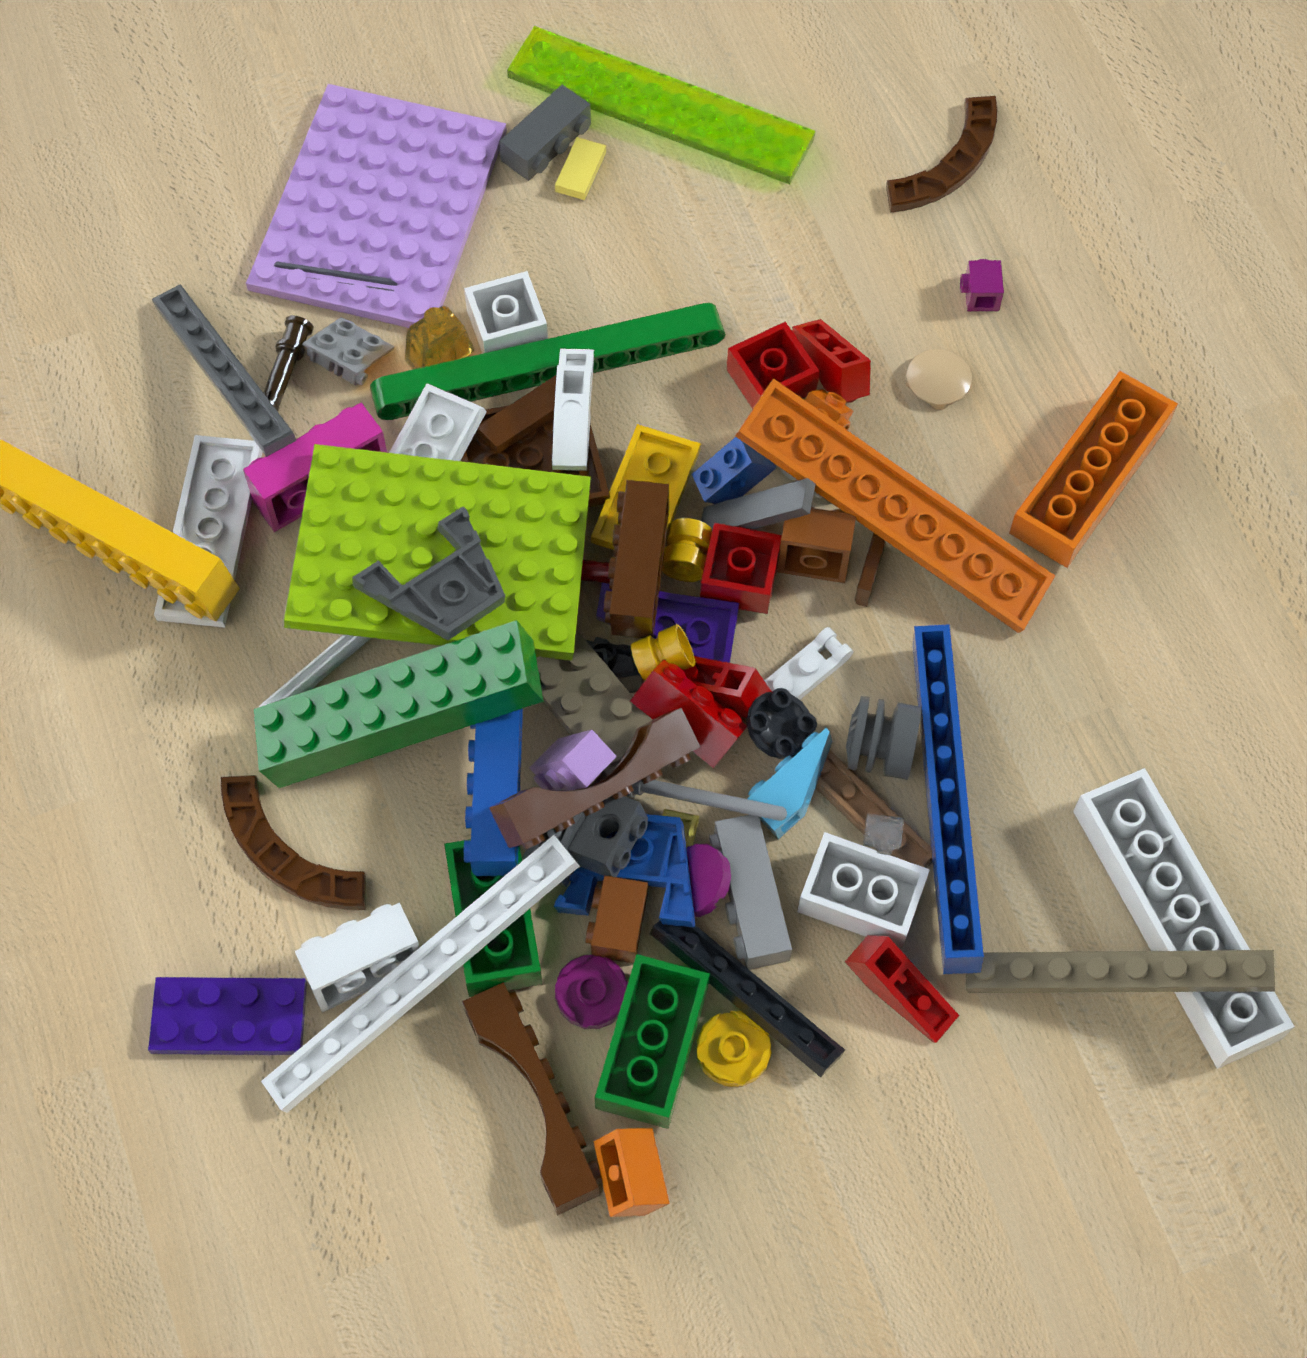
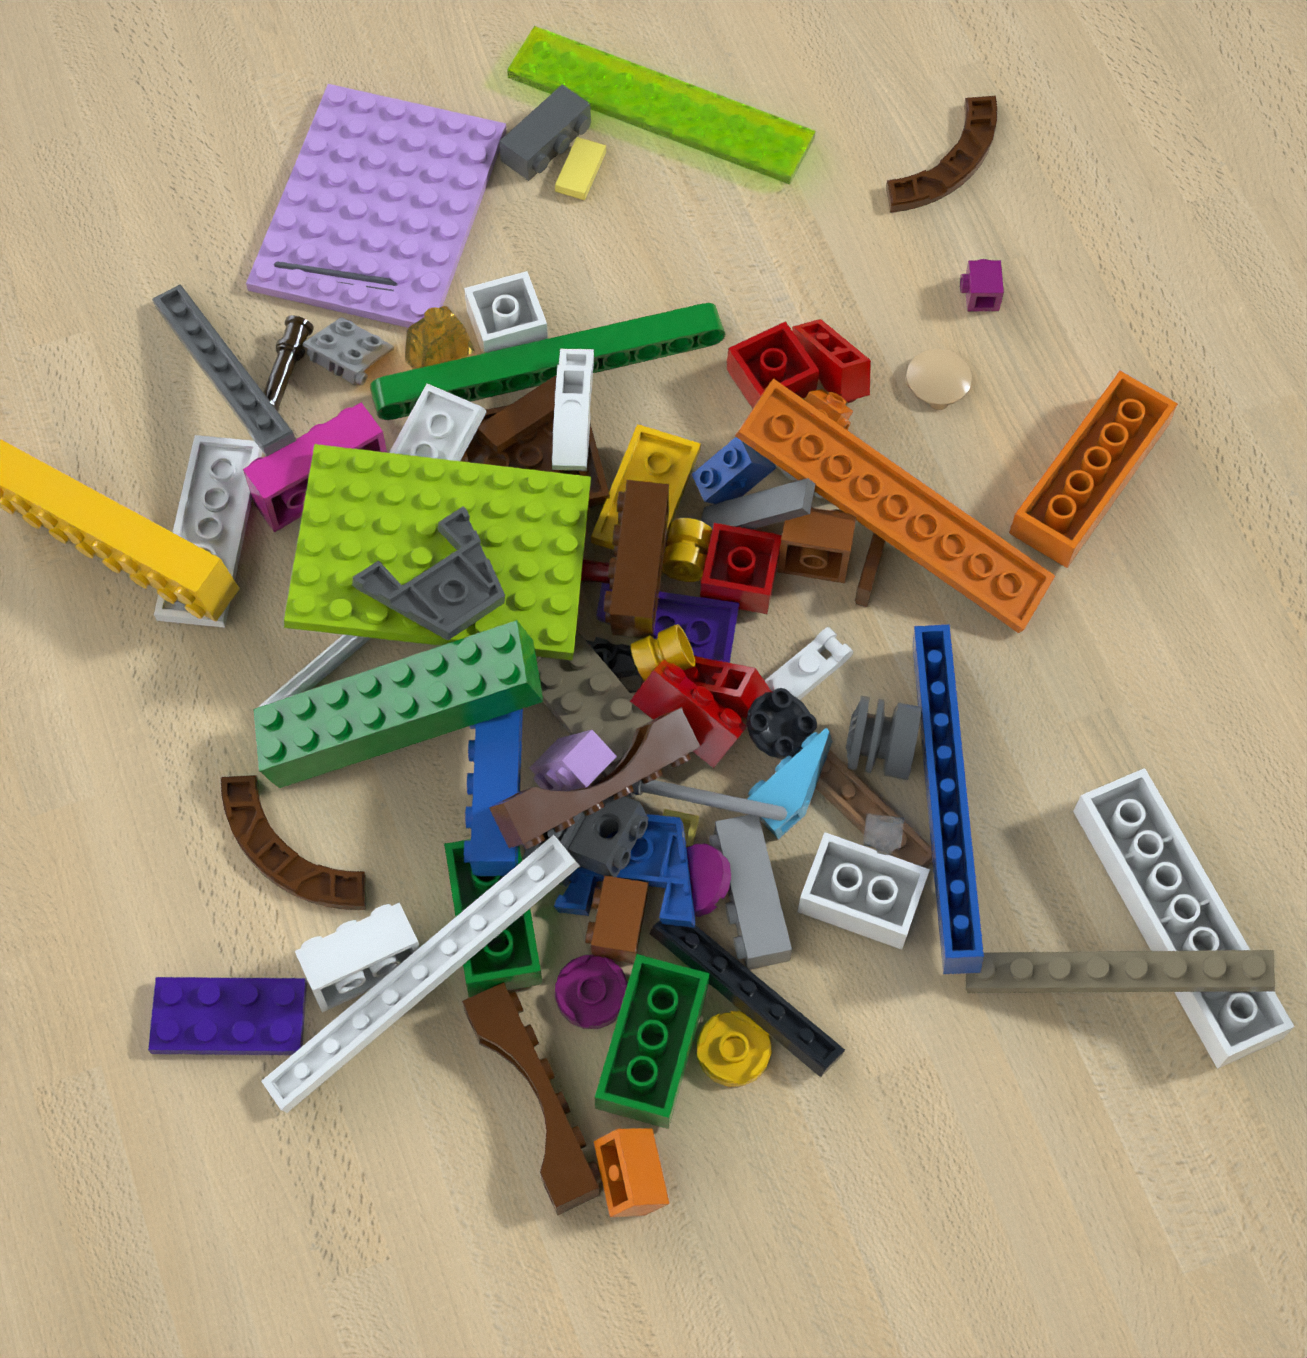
(901, 986): red slope -> none

